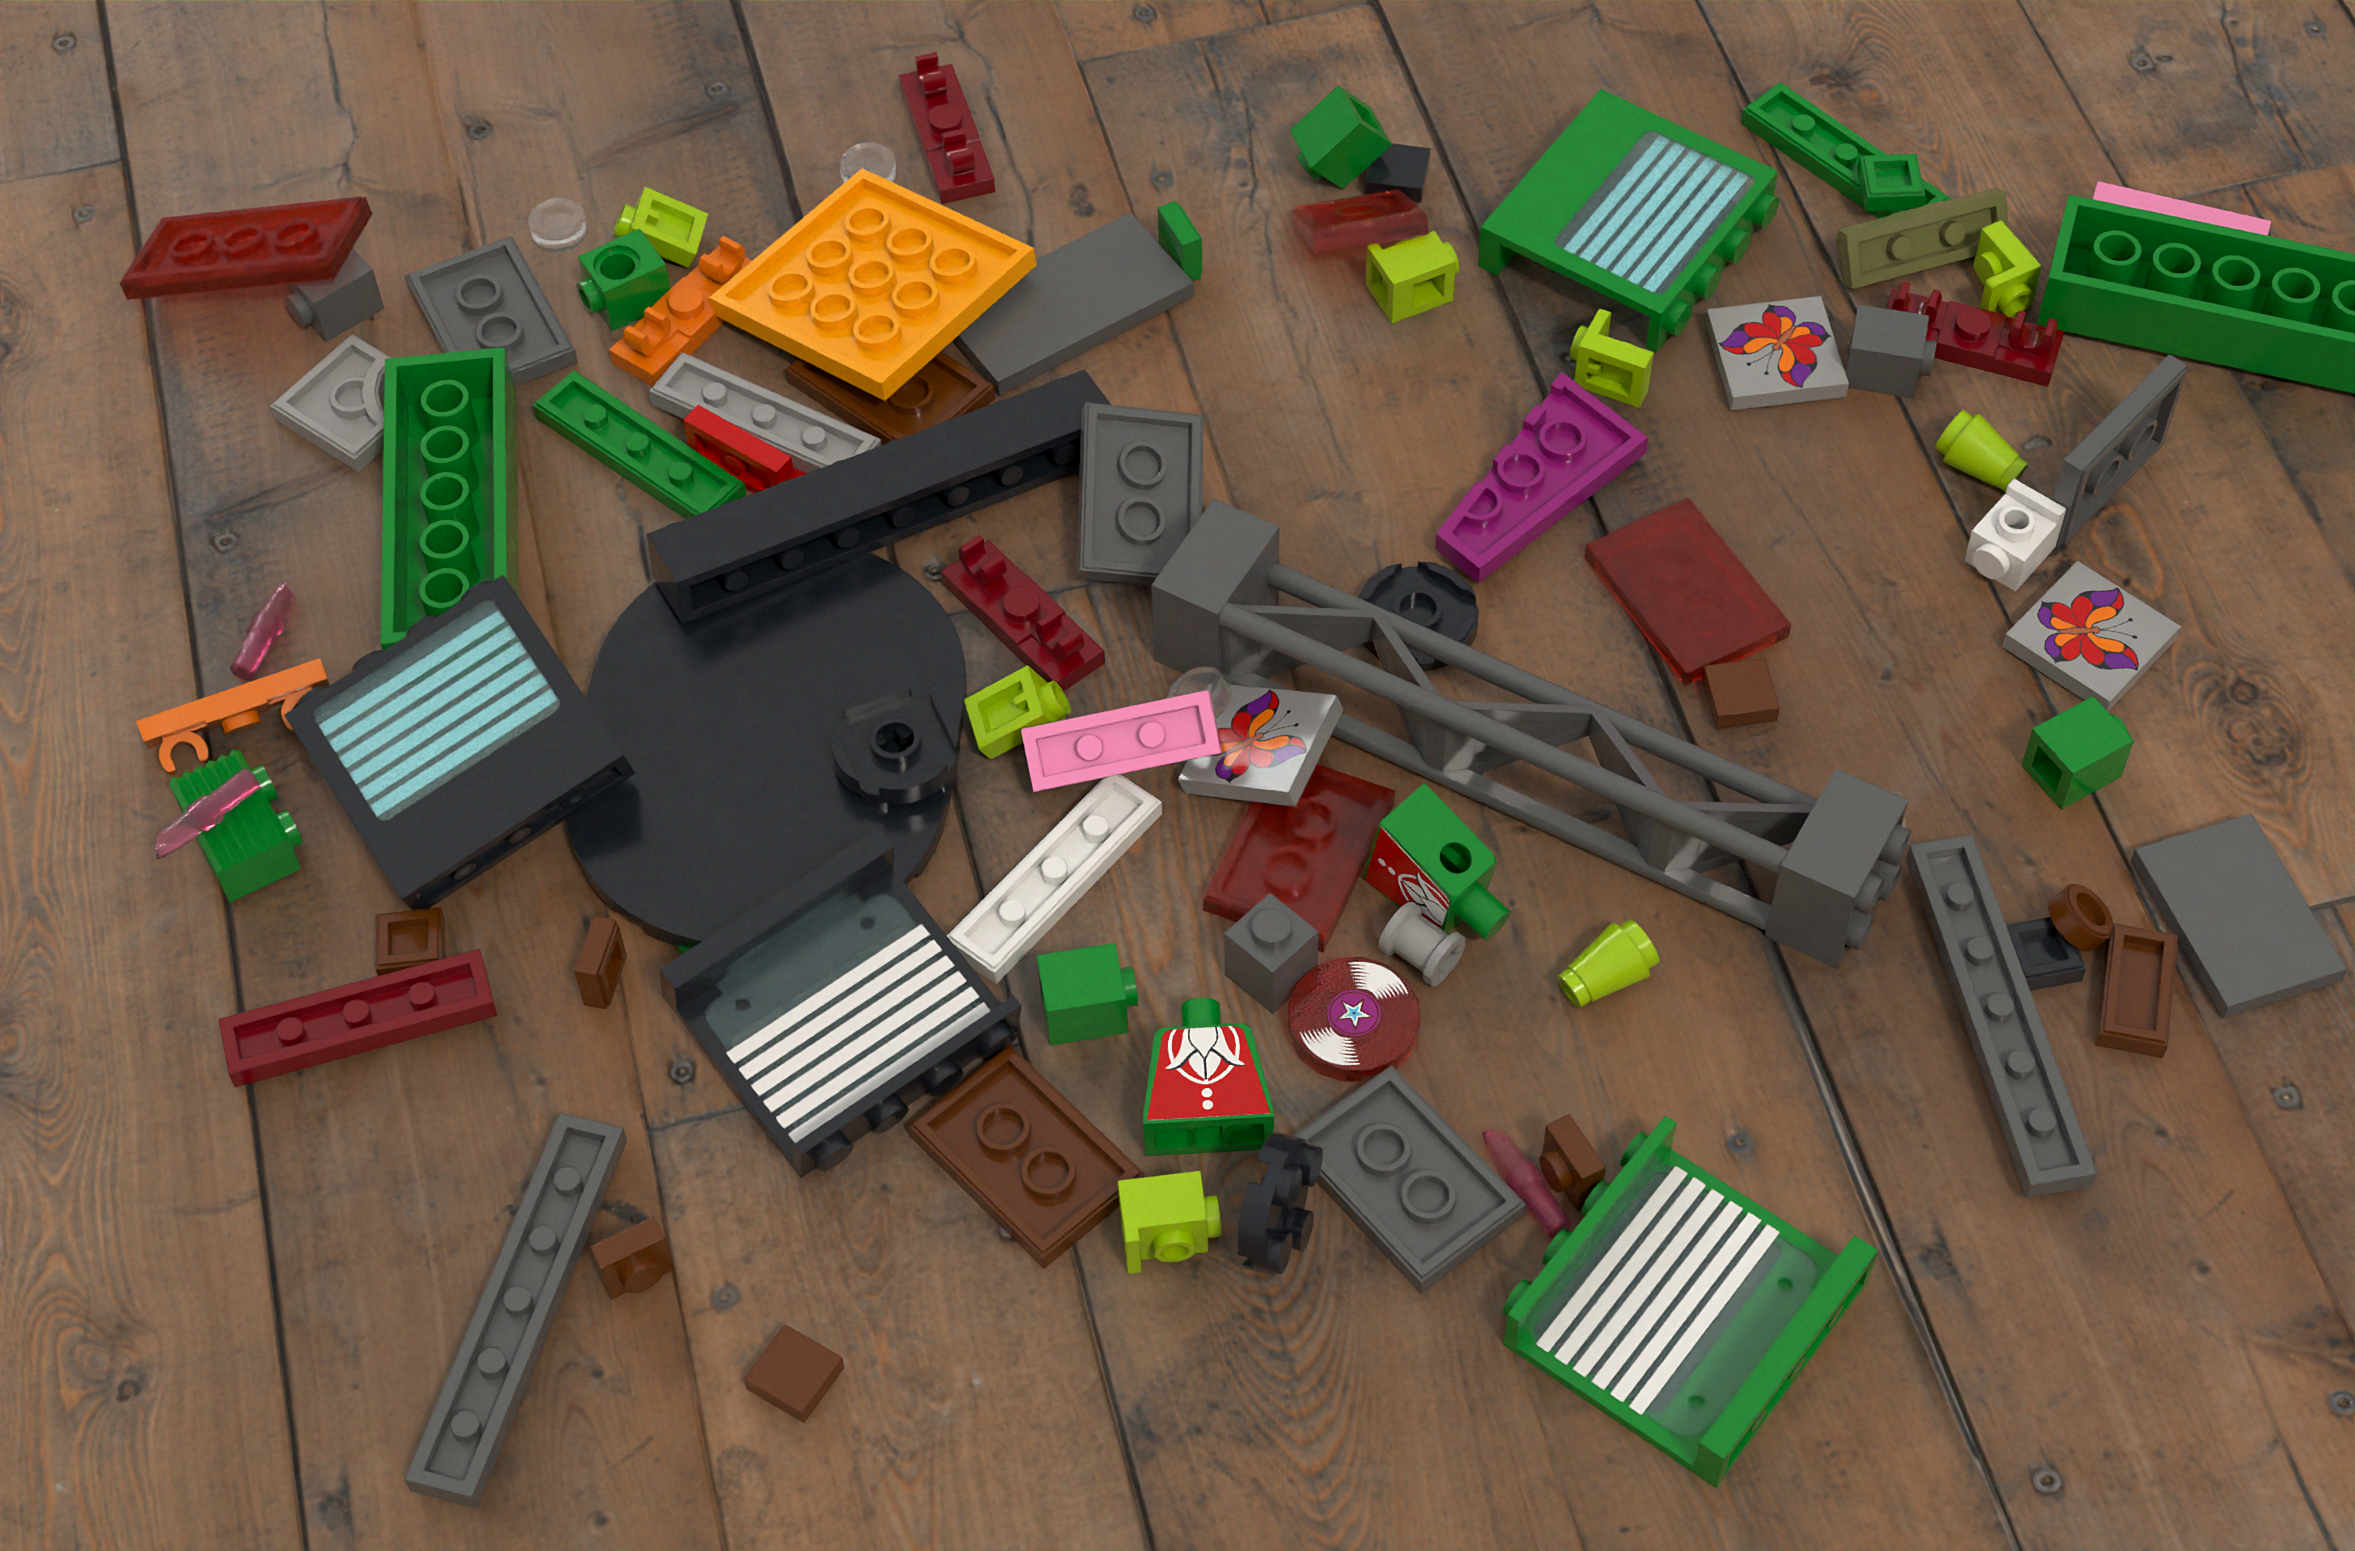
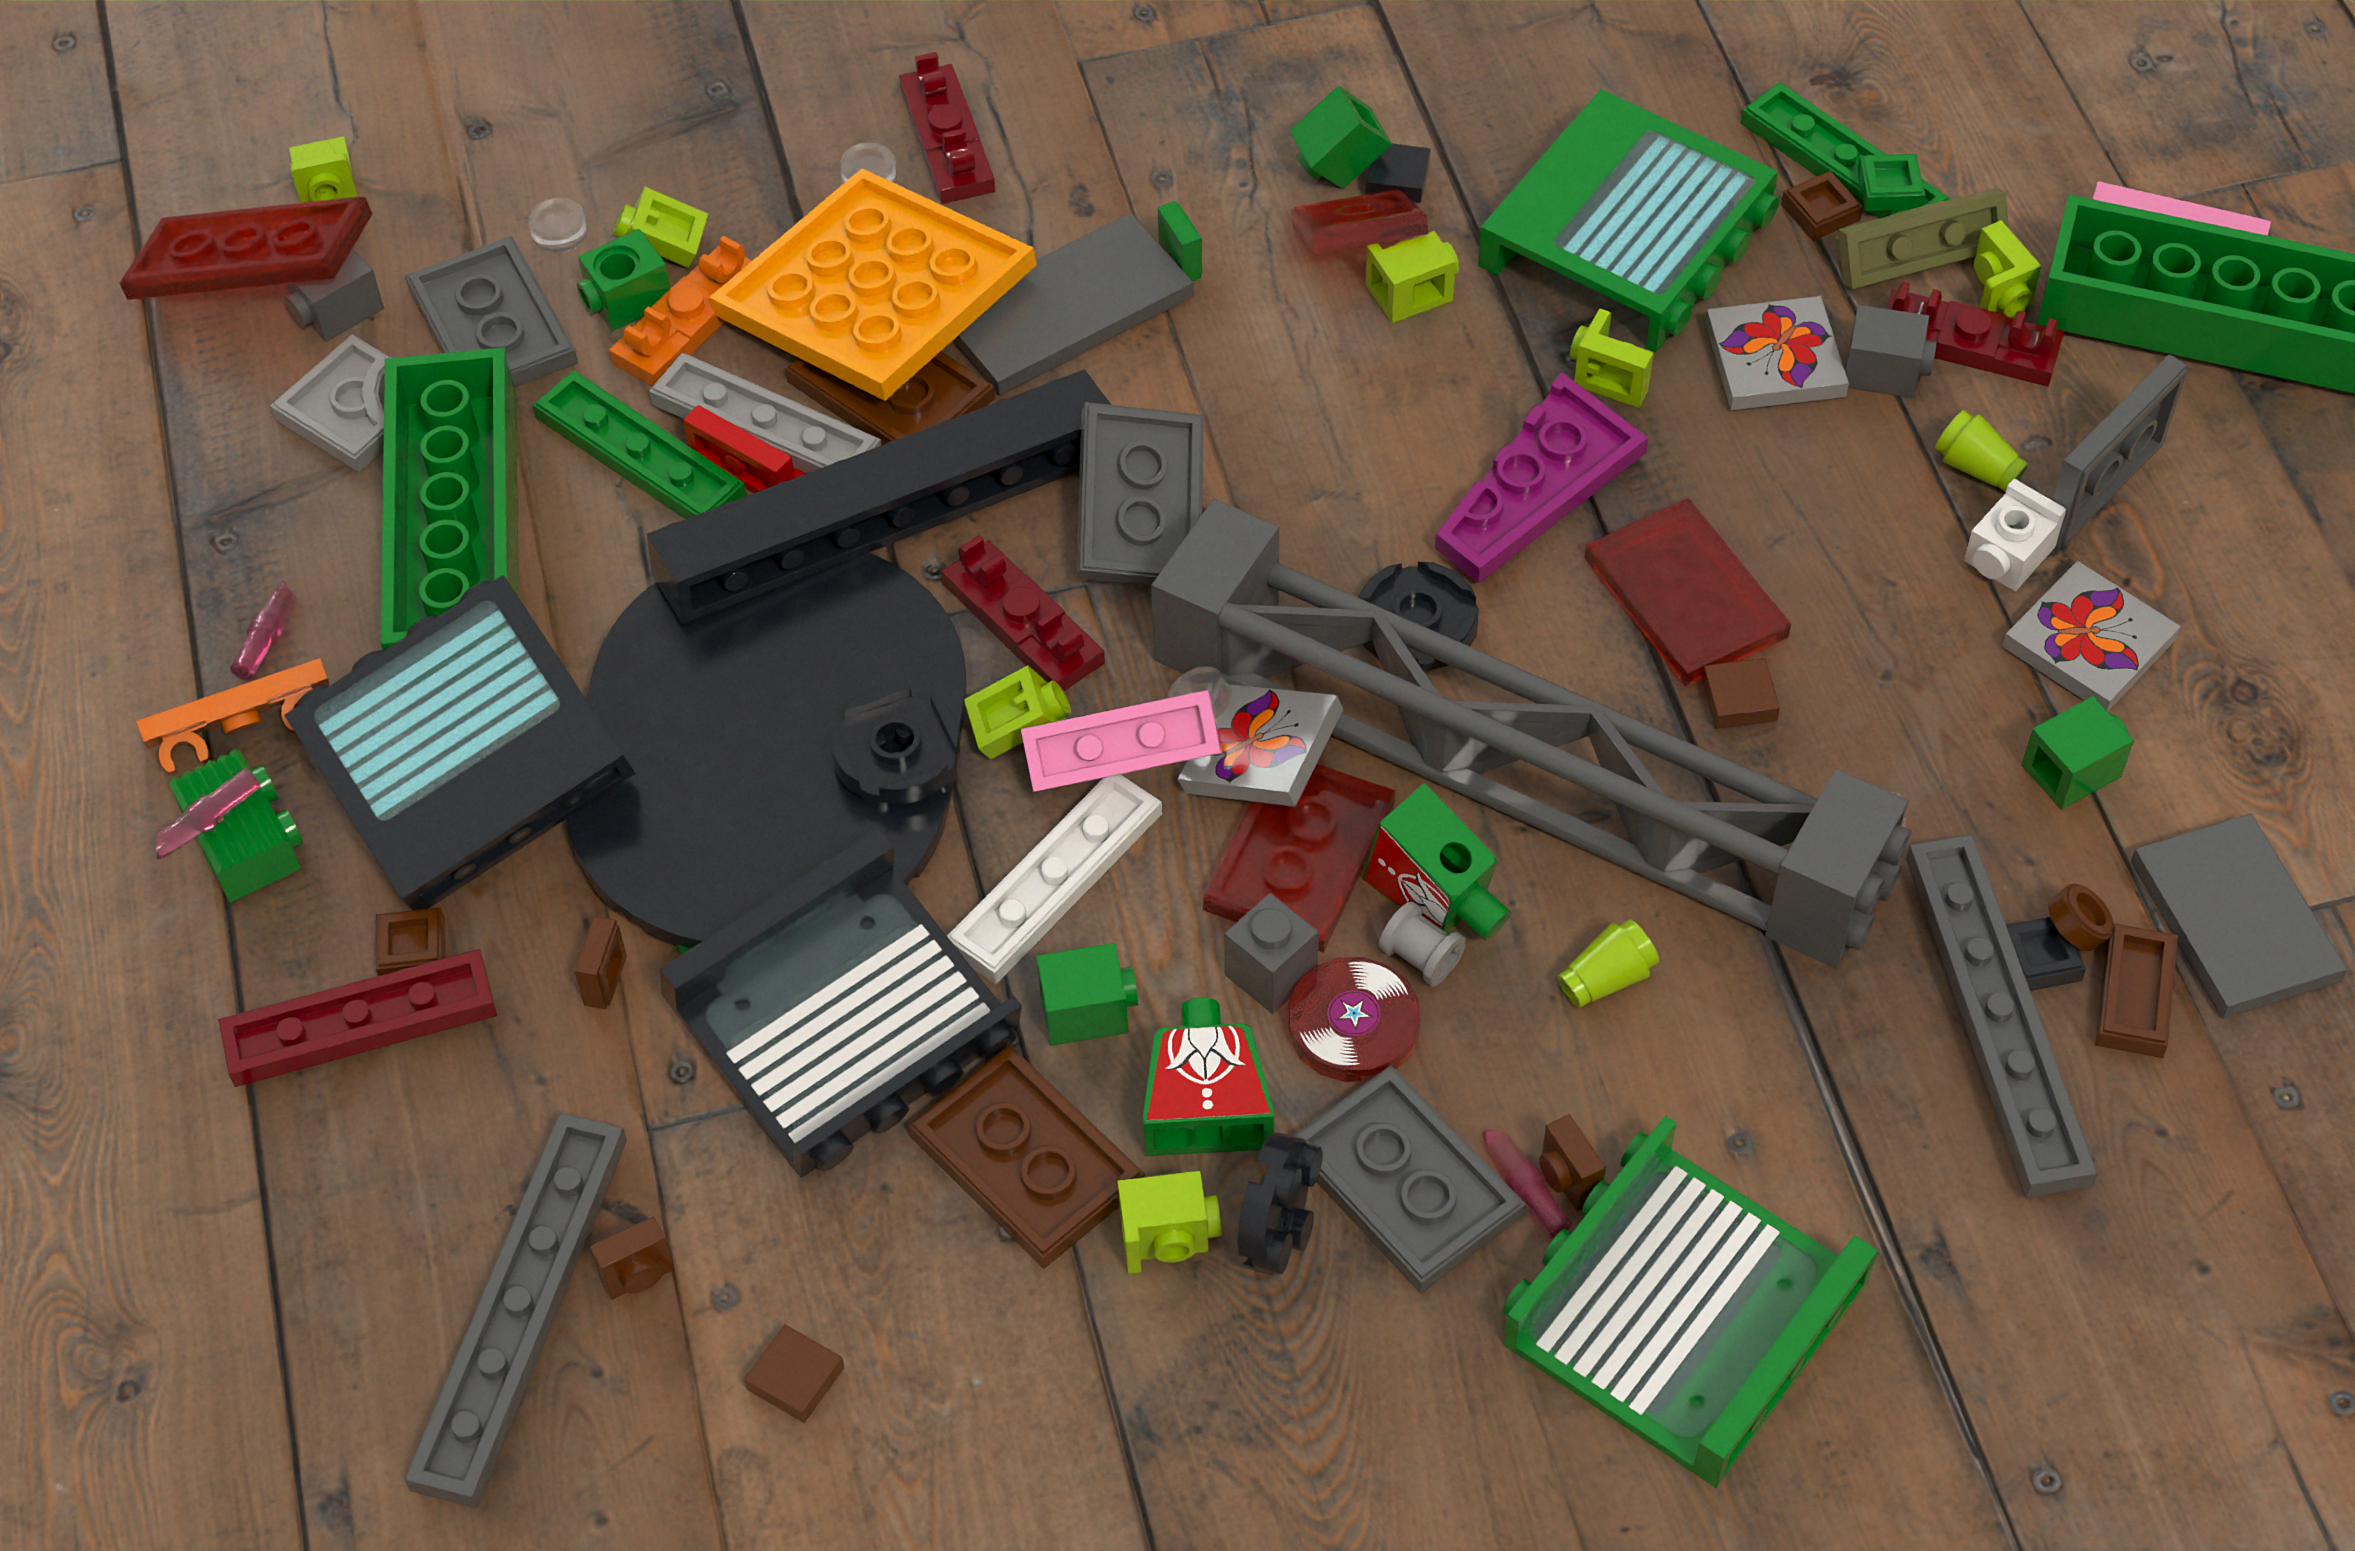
(323, 170): none -> lime bracket
(1821, 205): none -> reddish brown tile

